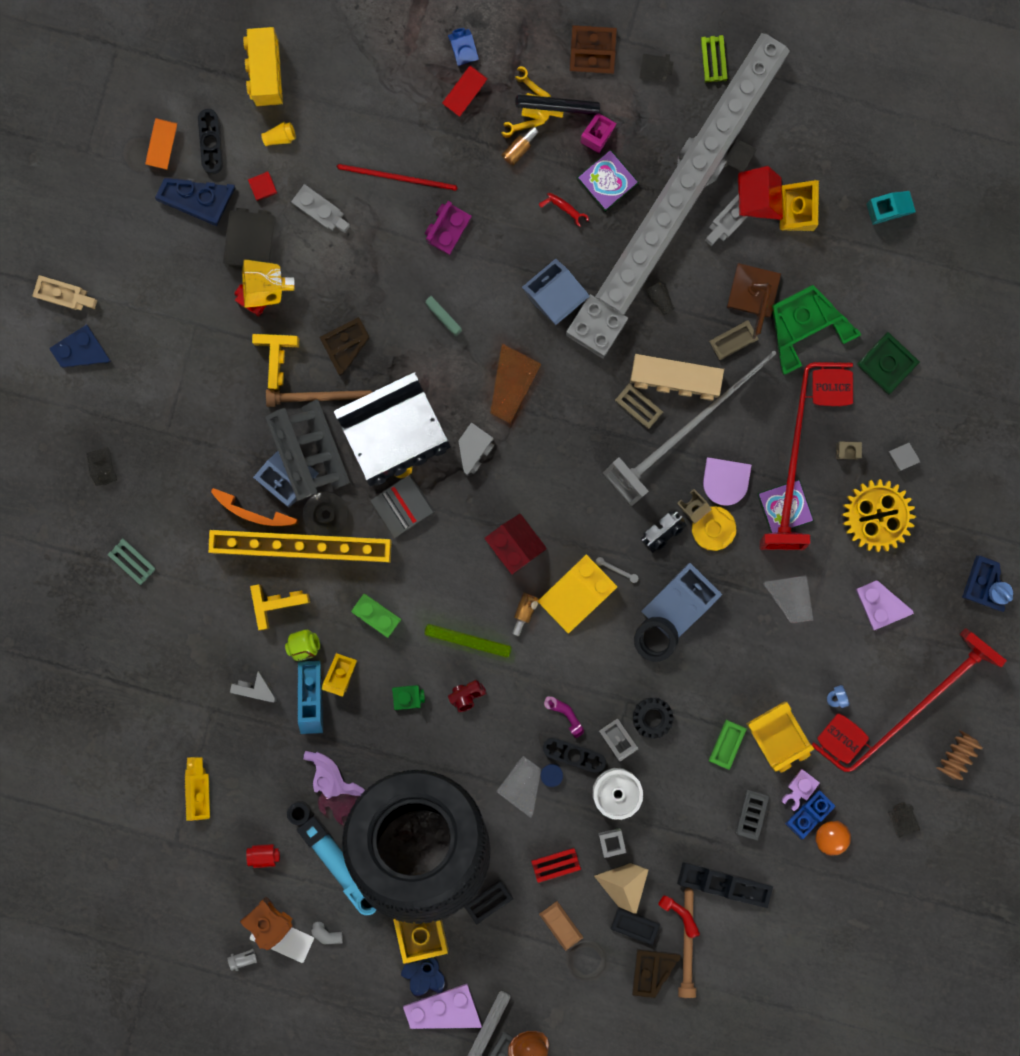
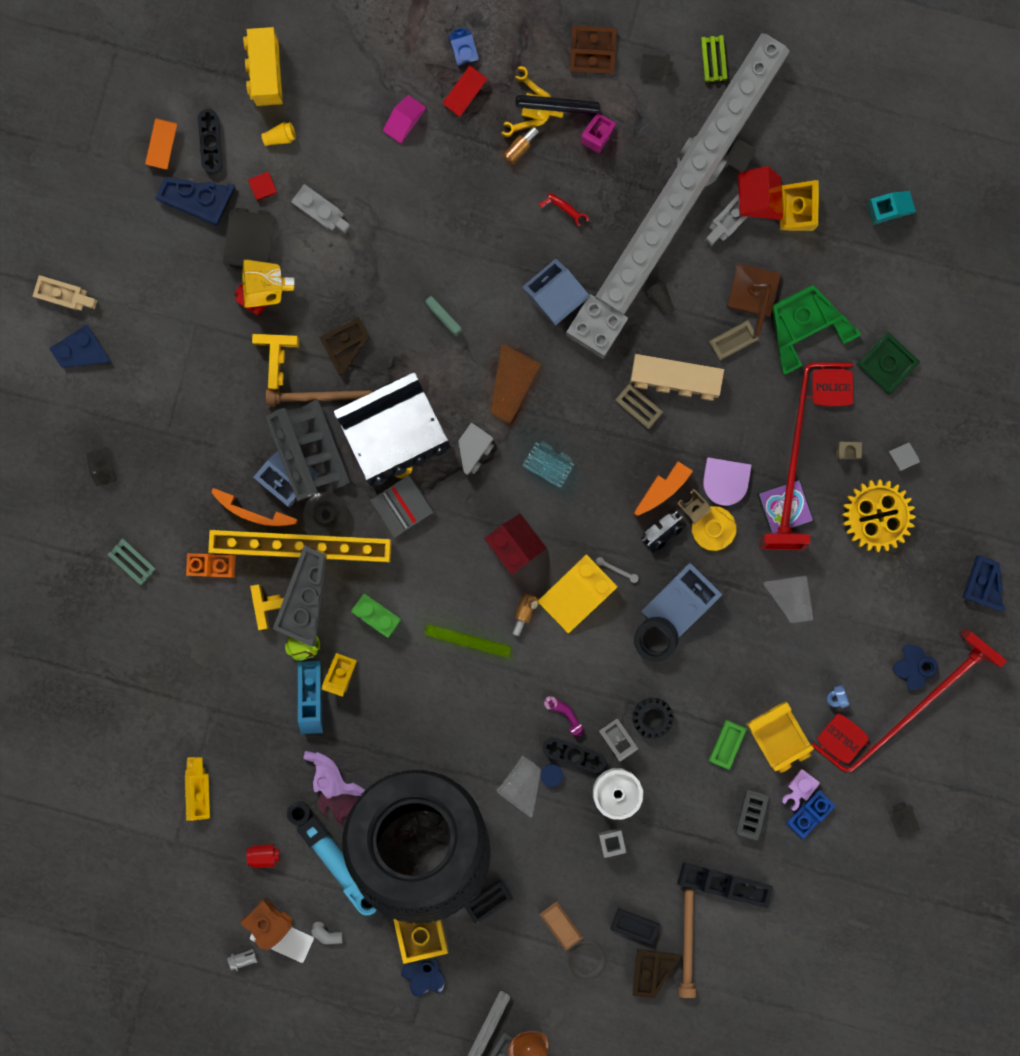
(210, 565): none -> orange slope
(260, 691): light grey slope -> none
(302, 601): none -> dark grey wing
(397, 177): red axle -> none
(403, 118): none -> dark pink slope
(408, 697): green bracket -> none
(444, 1010): lavender wing -> none
(447, 228): magenta bracket -> none
(463, 695): dark red plate -> none
(548, 465): none -> clear light blue brick
(555, 865): red tile -> none
(607, 180): tile -> none
(624, 885): tan slope -> none
(627, 479): light grey piece -> none
(663, 489): none -> orange slope
(689, 924): red piece -> none
(833, 838): orange hair -> none
(881, 605): lavender wing -> none
(911, 667): none -> dark blue plate
(960, 756): medium nougat piece -> none
(1001, 593): medium blue tile -> none

